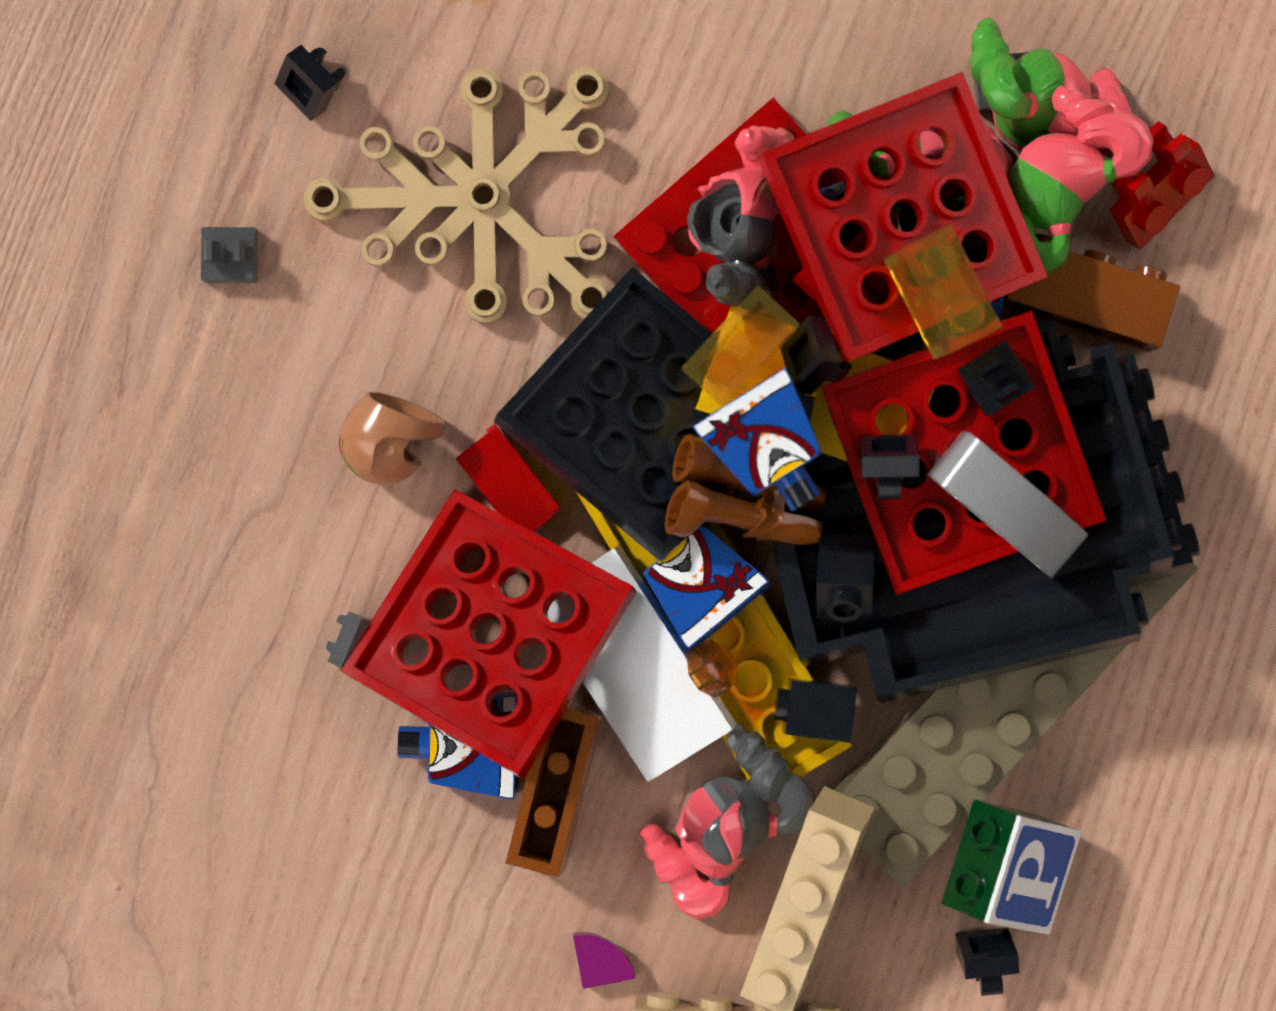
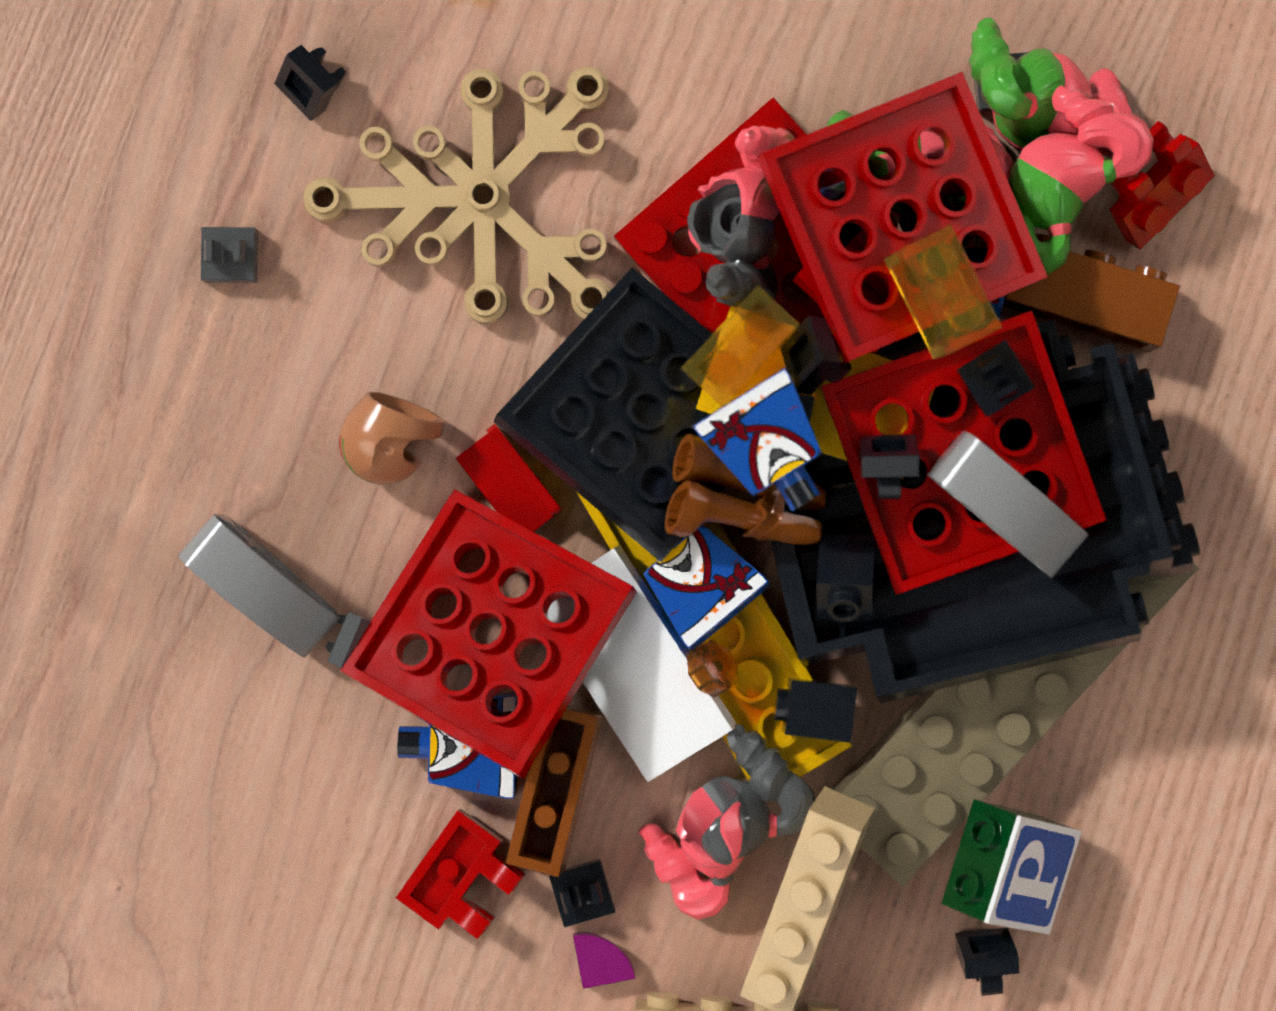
(258, 584): none -> light grey beam
(450, 869): none -> red plate
(582, 893): none -> black tile

